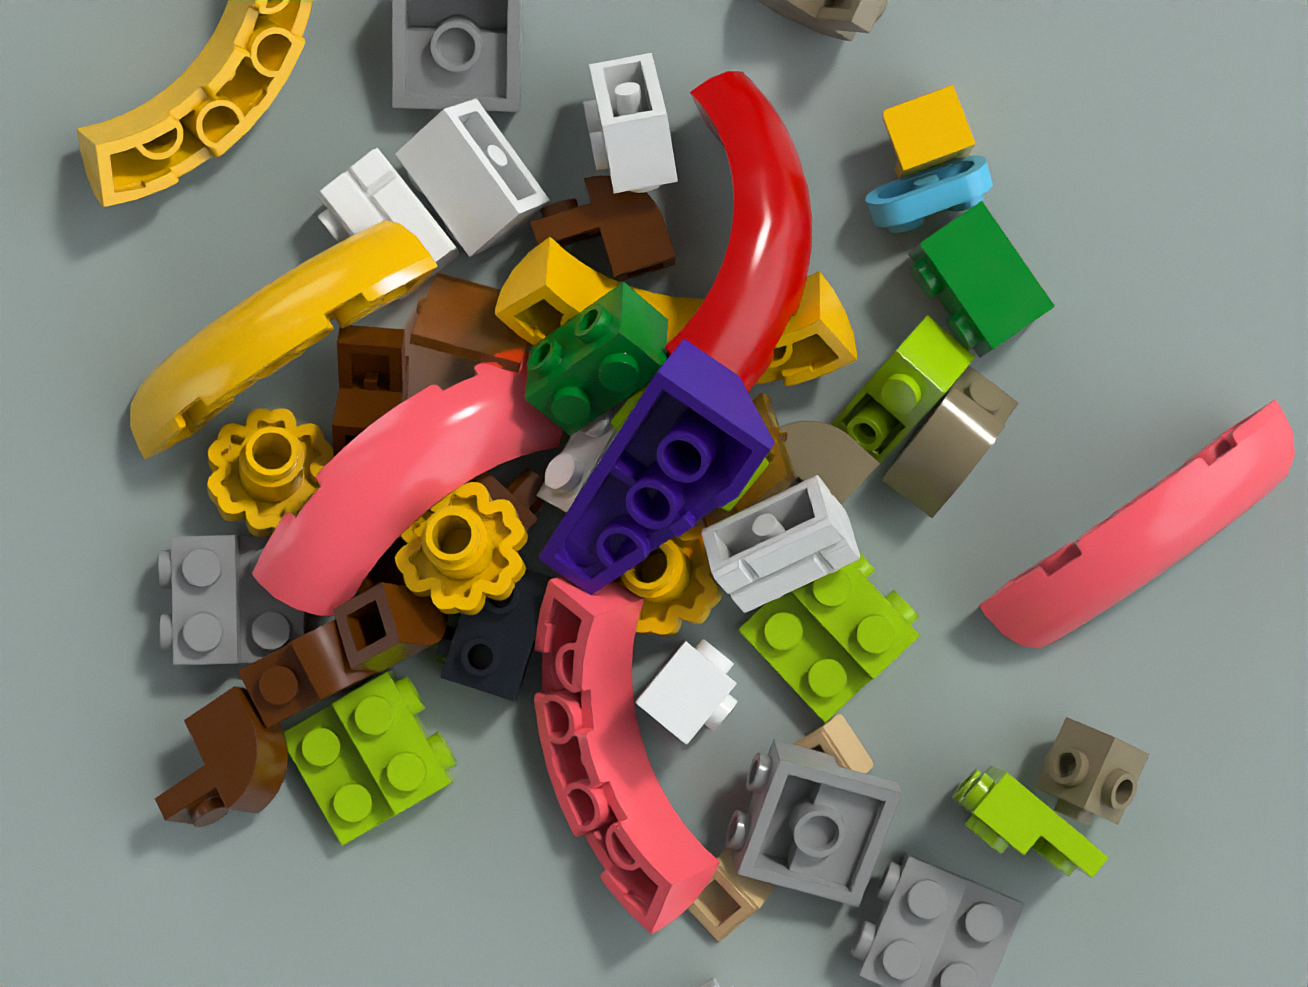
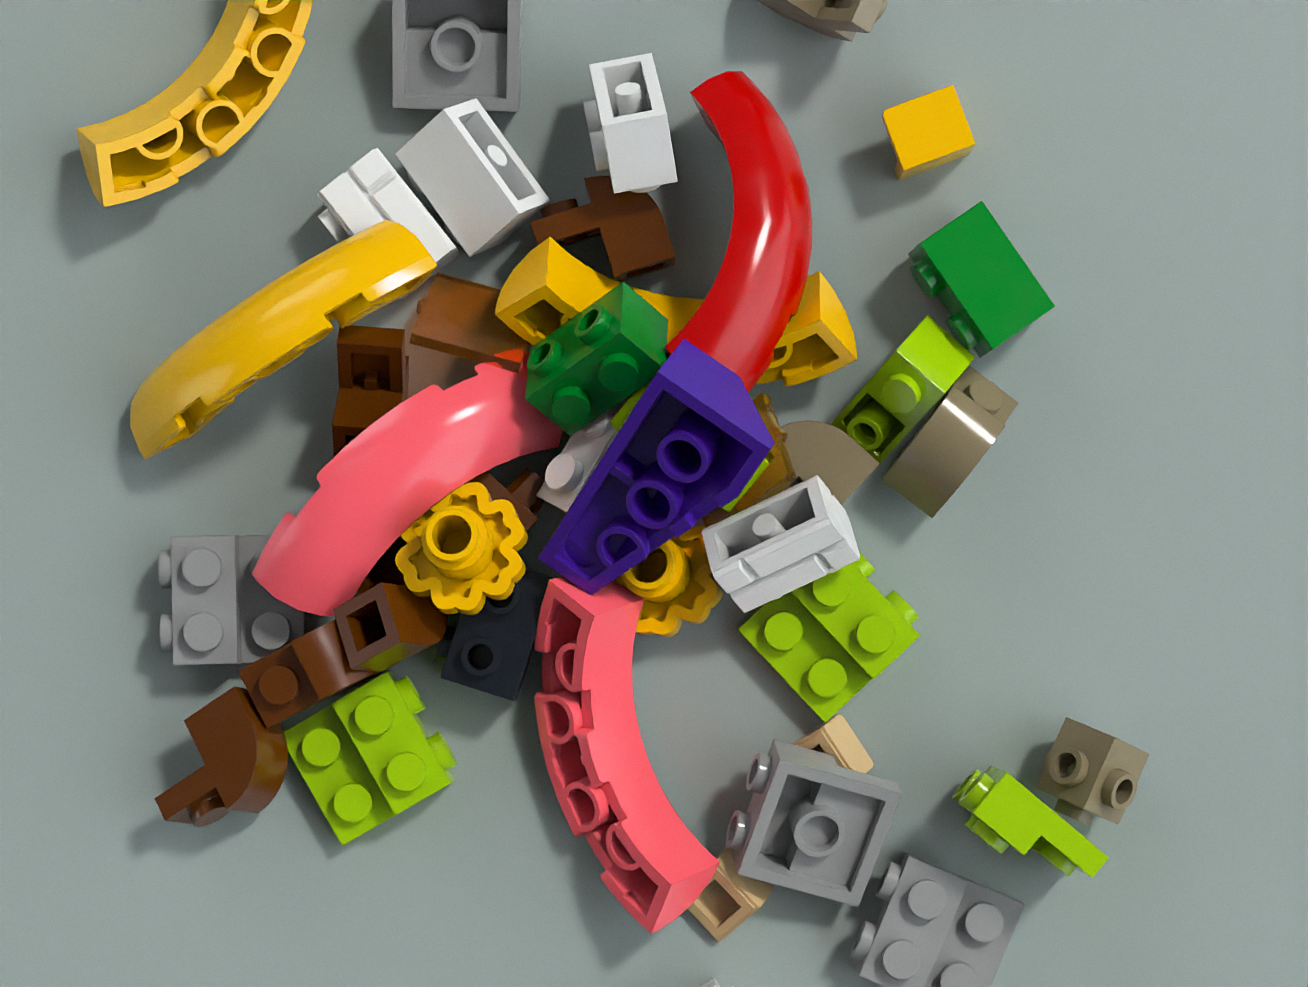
(265, 468): yellow plant -> none
(690, 691): white brick -> none
(949, 186): medium azure plate -> none
(1146, 533): coral brick -> none

